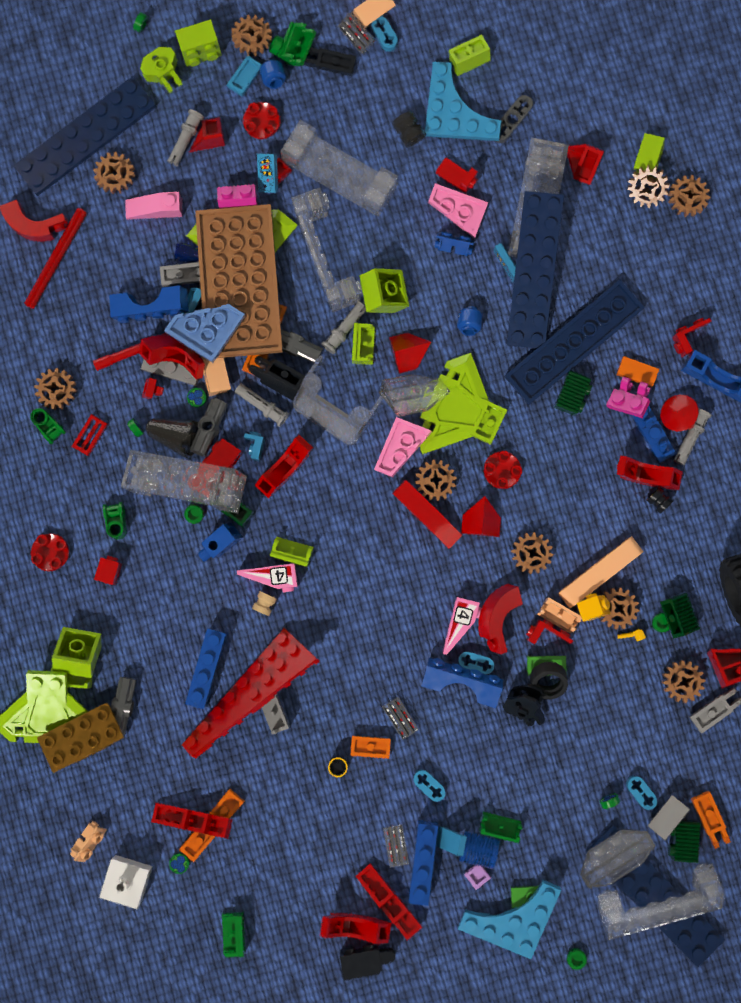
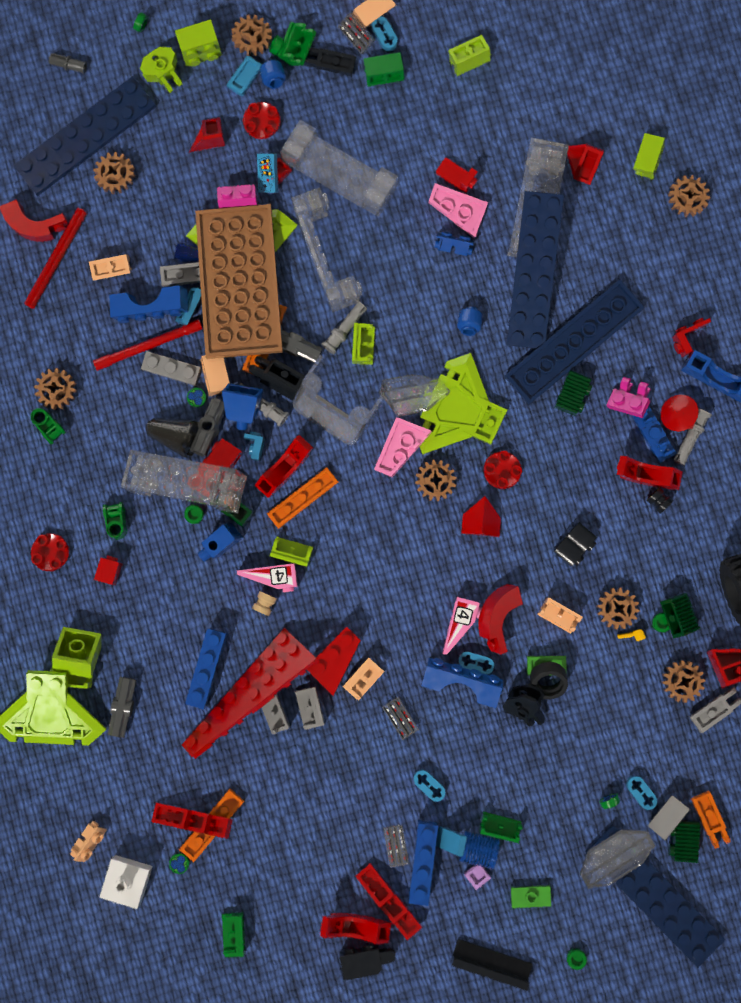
(67, 63): none -> dark grey axle
(80, 737): pearl gold bracket -> none
(97, 437): red tile -> none
(110, 267): none -> light nougat hinge
(135, 427): green tile -> none
(150, 389): red tile -> none
(155, 206): bright pink slope -> none
(166, 348): red arch -> none
(188, 129): light grey pin -> none
(206, 329): medium blue plate -> none
(241, 404): none -> blue torso
(302, 498): none -> orange tile
(310, 708): none -> light grey hinge
(335, 660): none -> red wedge
(338, 766): black wheel -> none
(363, 678): none -> light nougat hinge
(370, 747): orange plate -> none
(383, 69): none -> green hinge
(384, 290): lime brick -> none
(408, 351): red slope -> none
(410, 131): clear smoke wheel -> none
(427, 514): red slope -> none
(450, 115): dark azure plate -> none
(491, 964): none -> black panel
(505, 260): dark azure tile -> none
(516, 928): dark azure plate -> none
(524, 112): dark grey beam -> none
(535, 631): red bracket -> none
(536, 545): medium nougat gear -> none
(575, 544): none -> black brick
(593, 607): yellow brick -> none
(600, 572): light nougat beam -> none
(637, 371): orange tile -> none
(650, 193): gear -> none
(706, 898): clear plate -> none

